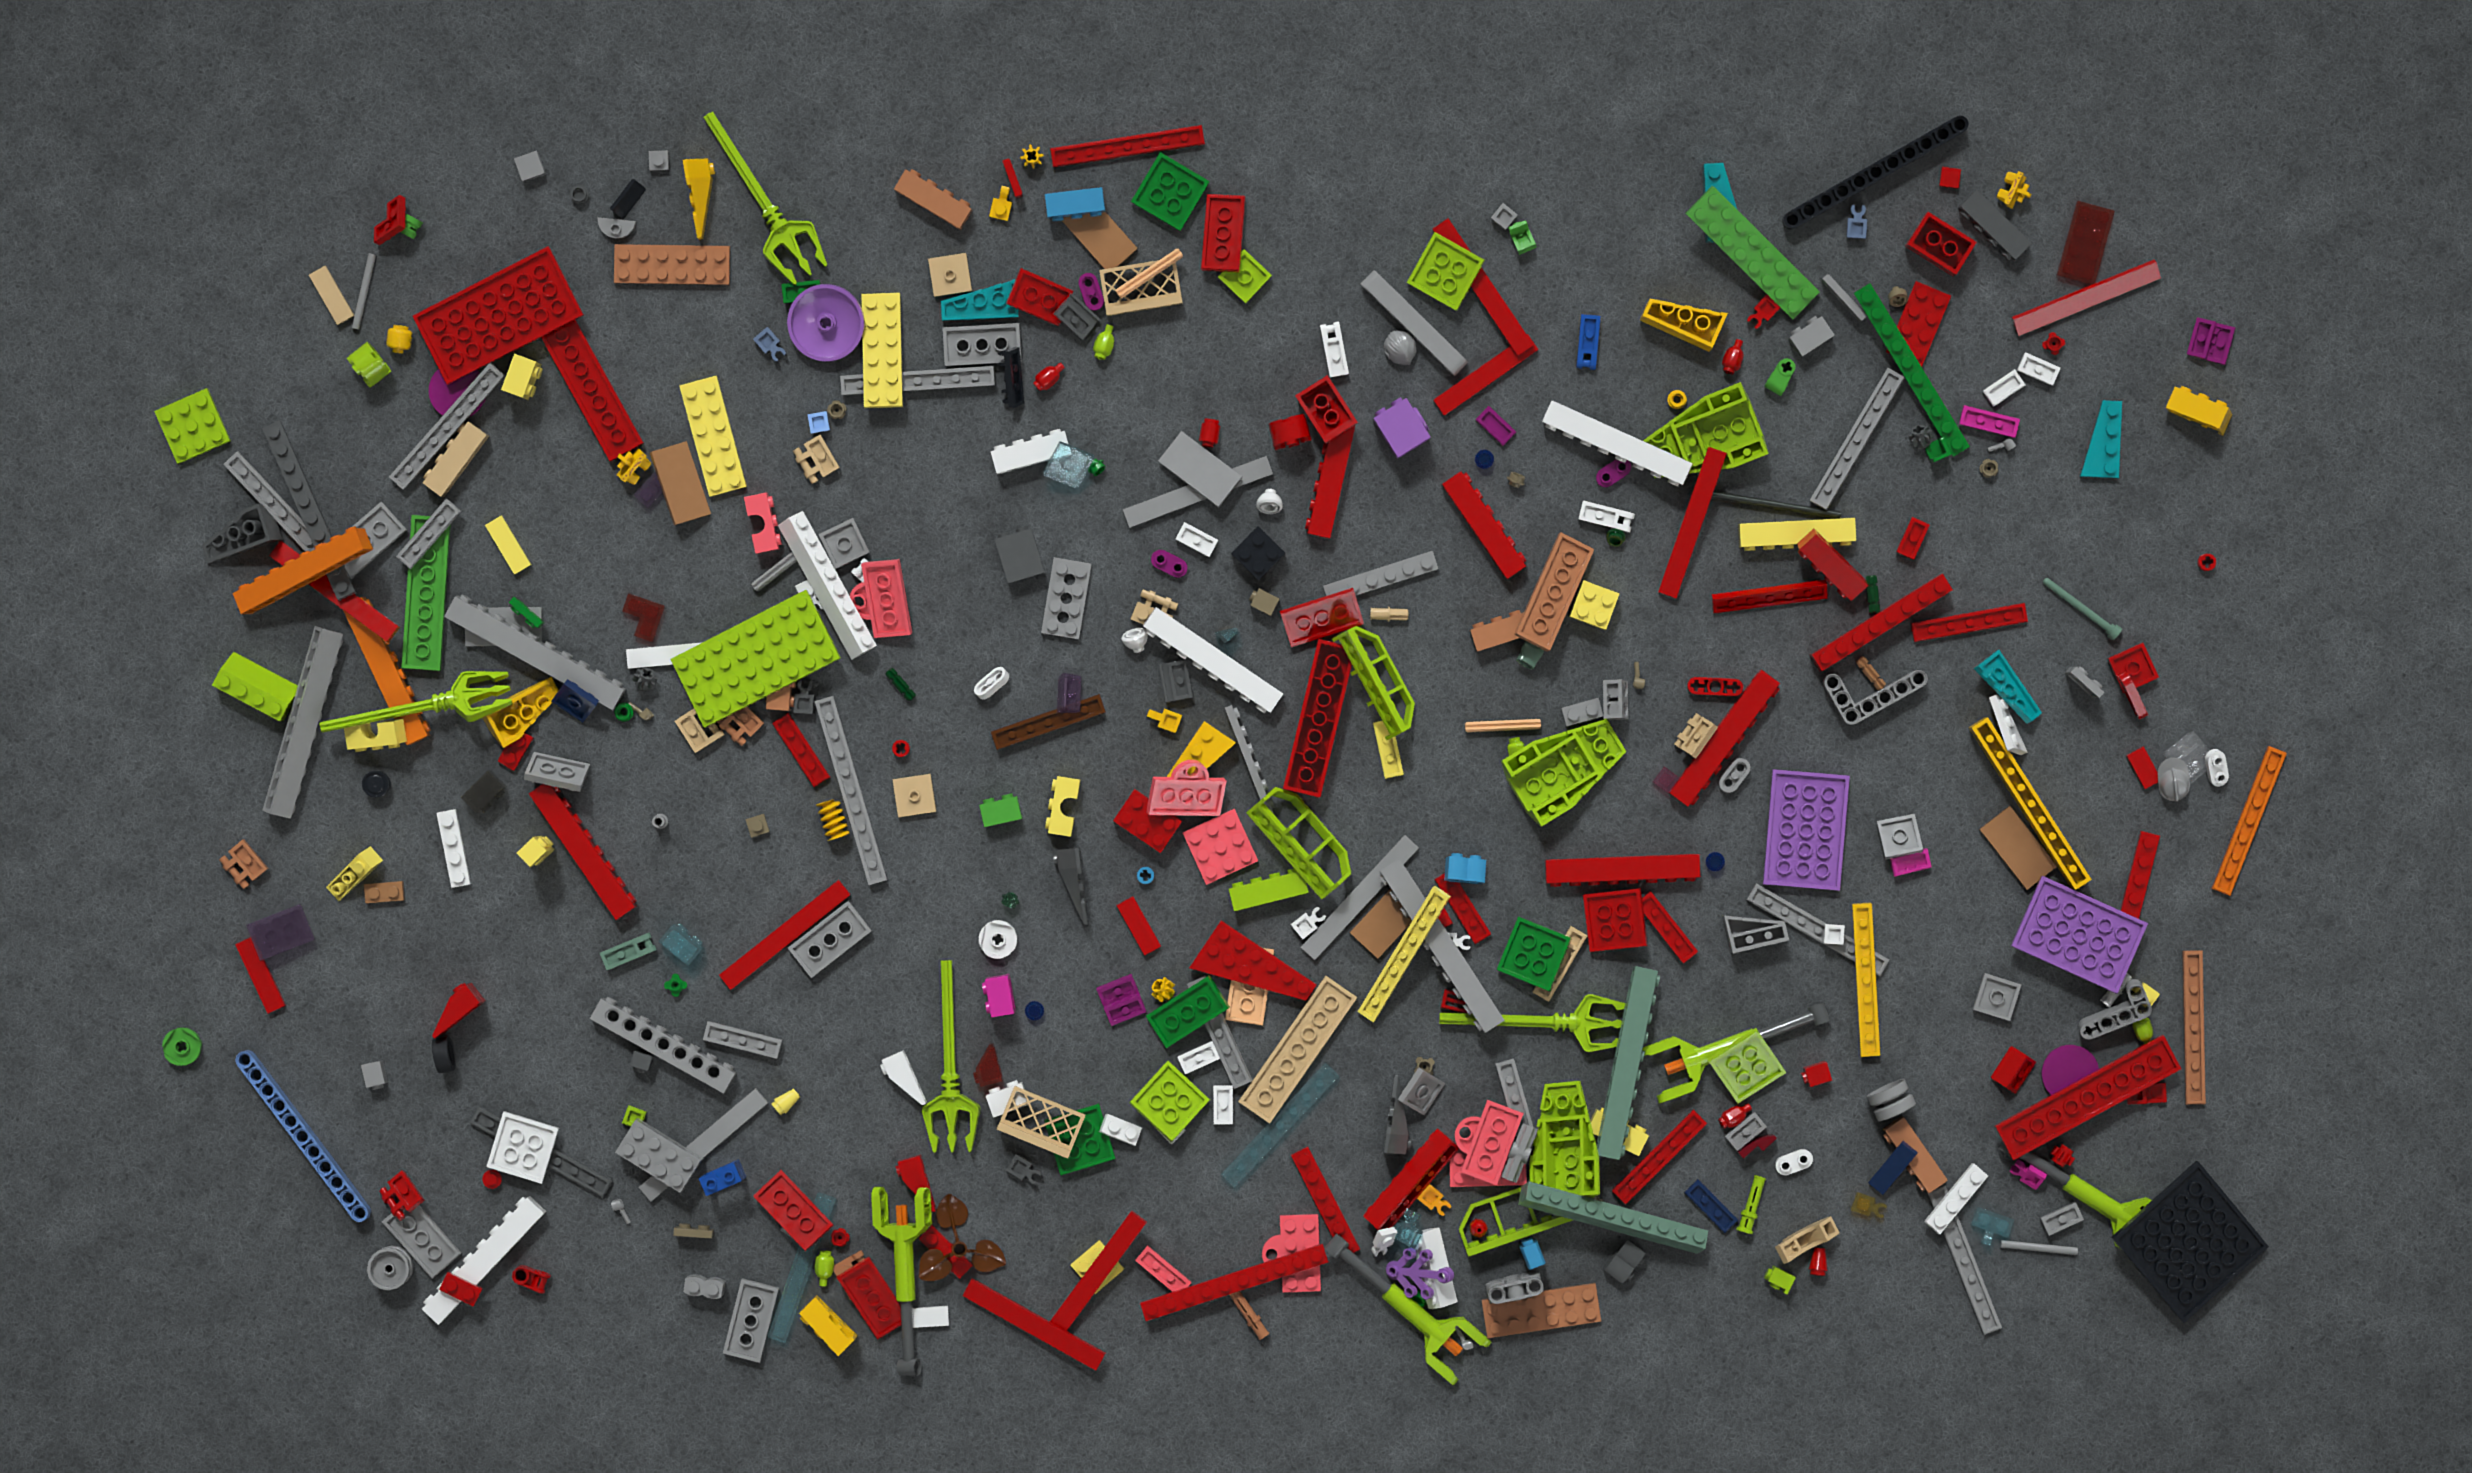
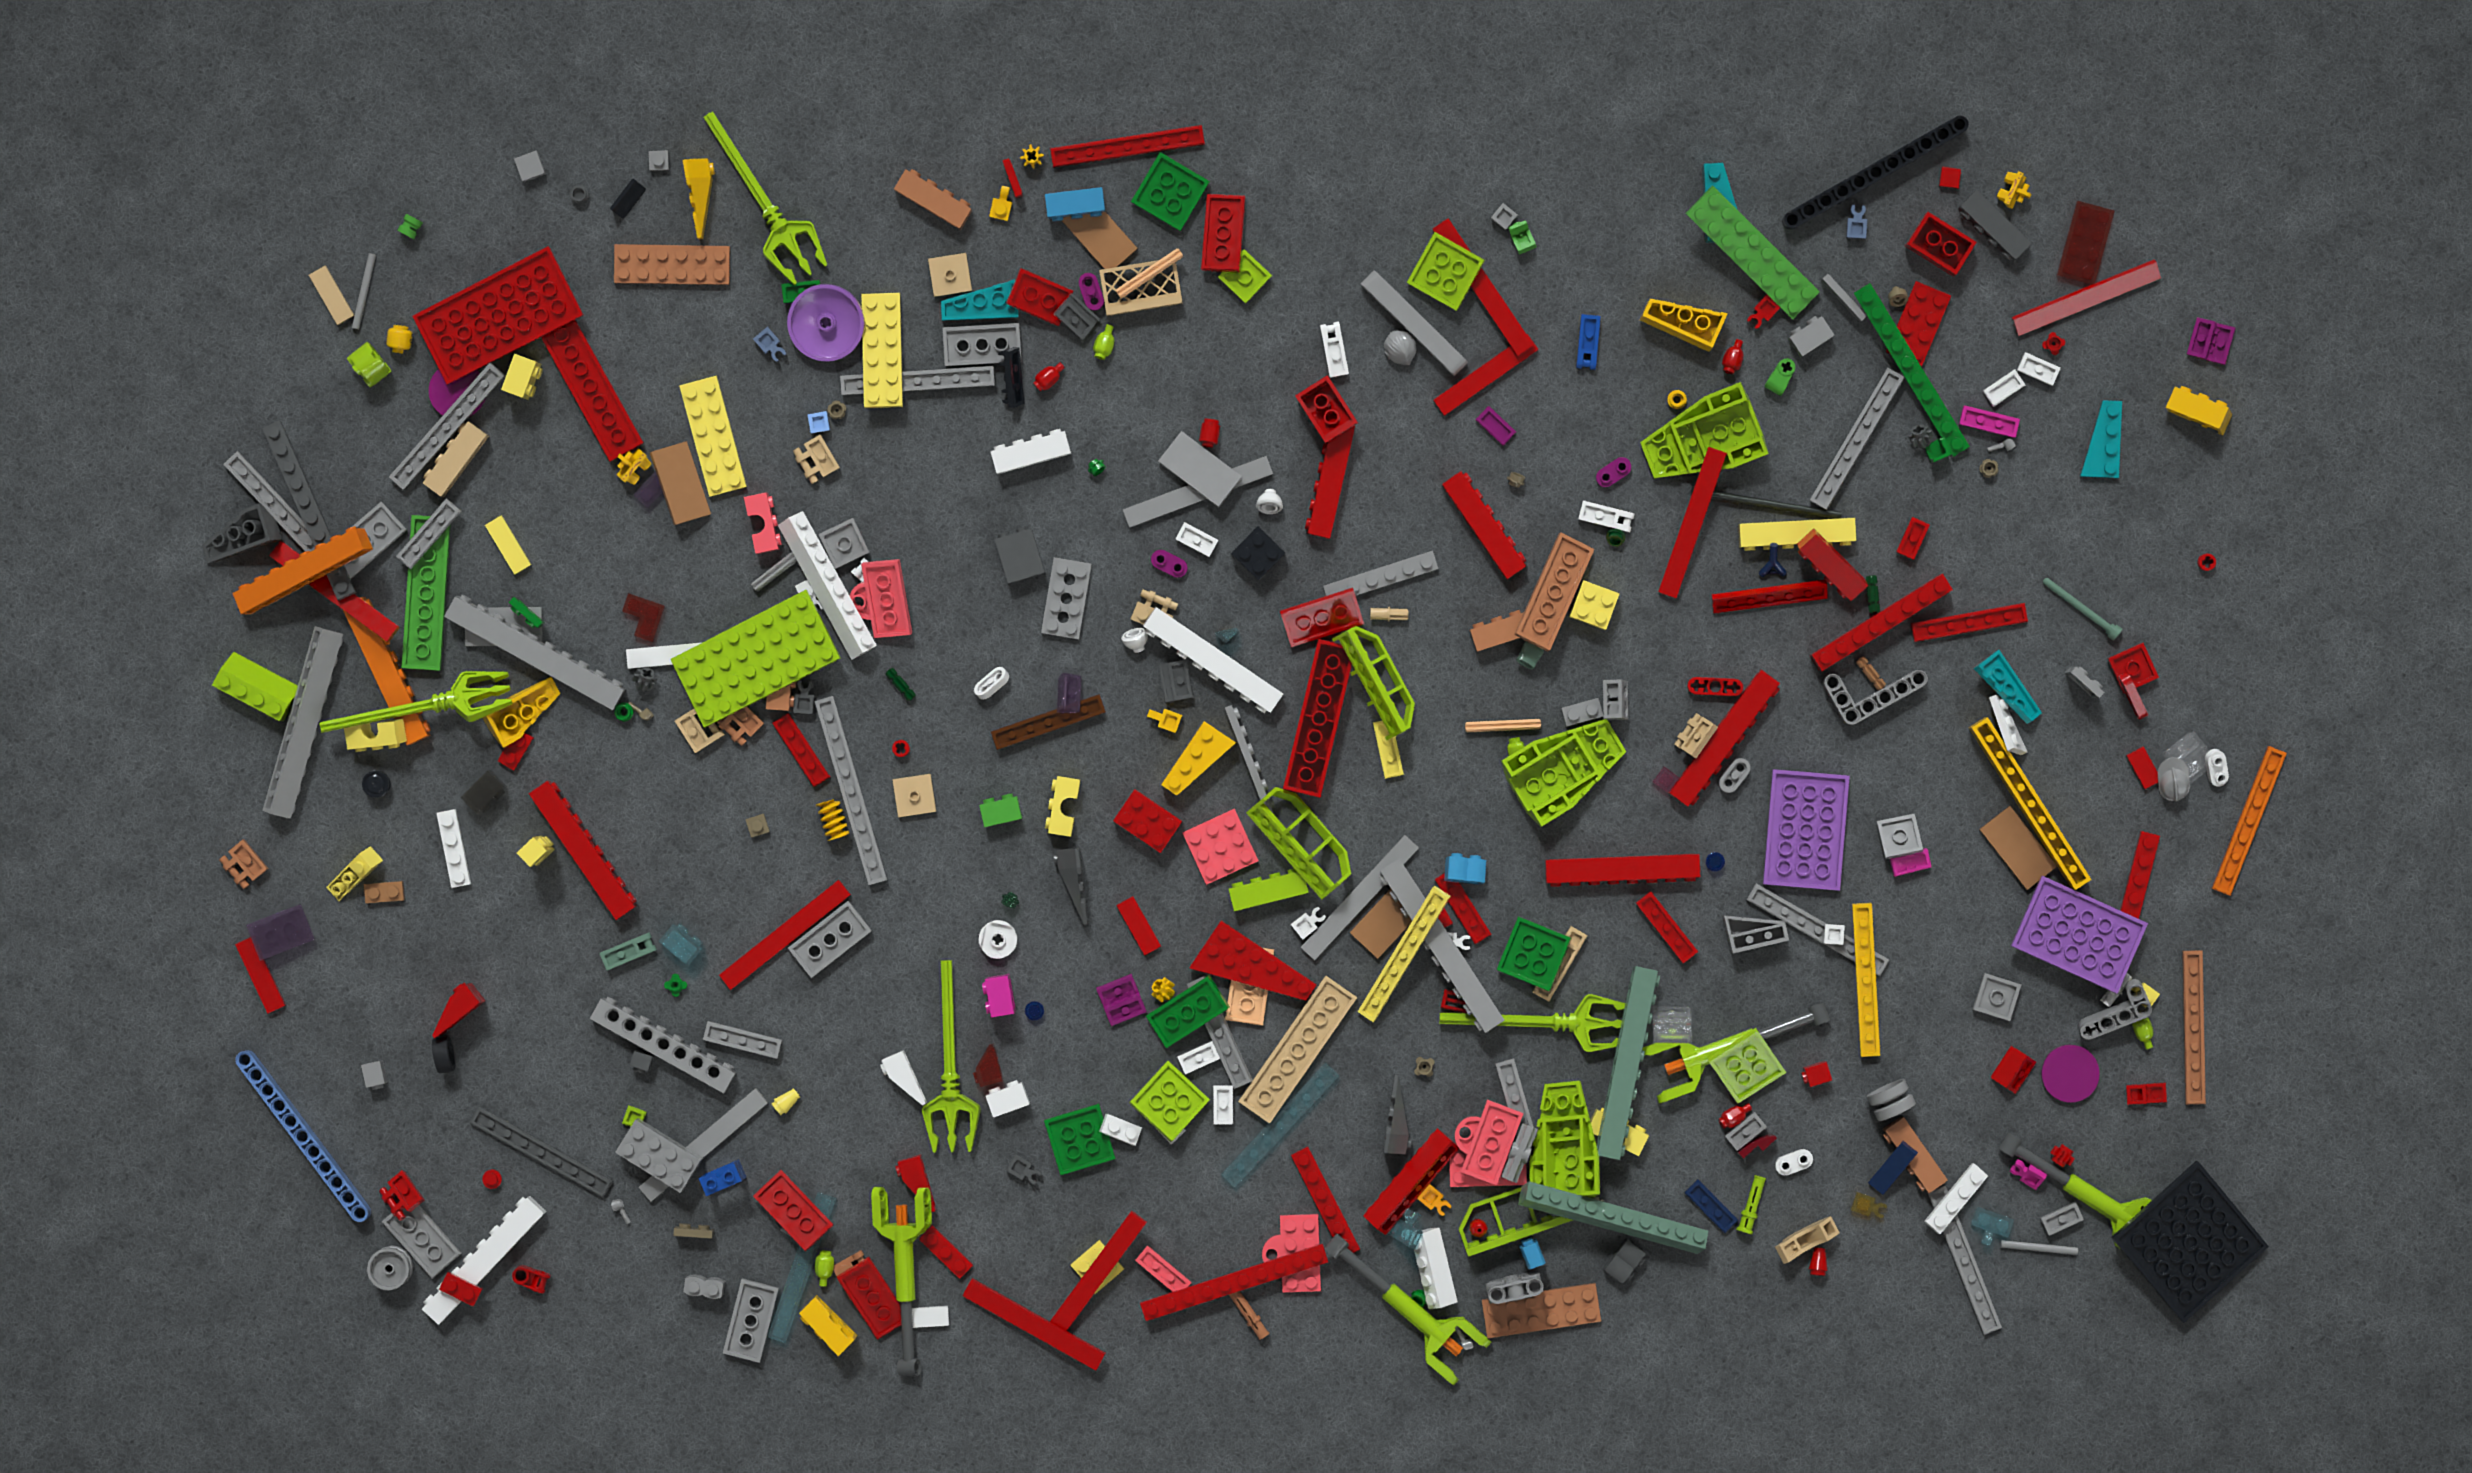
(171, 1047): bright green plate -> none
(192, 426): lime plate -> none
(394, 223): red plate -> none
(522, 1147): white plate -> none
(556, 771): light grey plate -> none
(575, 700): dark blue plate -> none
(616, 228): light grey plate -> none
(664, 821): light grey pin -> none
(839, 1242): red plate -> none
(935, 1265): reddish brown plant -> none
(1034, 1137): tan fence -> none
(1068, 464): clear light blue tile -> none
(1150, 871): dark azure bush -> none
(1187, 793): coral plate -> none
(1263, 601): dark tan brick -> none
(1289, 432): red brick -> none
(1383, 1239): white plate -> none
(1401, 427): medium lavender brick -> none
(1416, 1273): medium lavender plant -> none
(1421, 1091): light grey plate -> none
(1484, 459): clear blue plate -> none
(1615, 920): red plate -> none
(1617, 442): white brick -> none
(1638, 682): dark tan hand -> none
(1659, 1157): red plate -> none
(1671, 1024): none -> clear slope
(1773, 563): none -> dark blue piece
(1779, 1279): lime brick -> none
(2087, 1097): red plate -> none

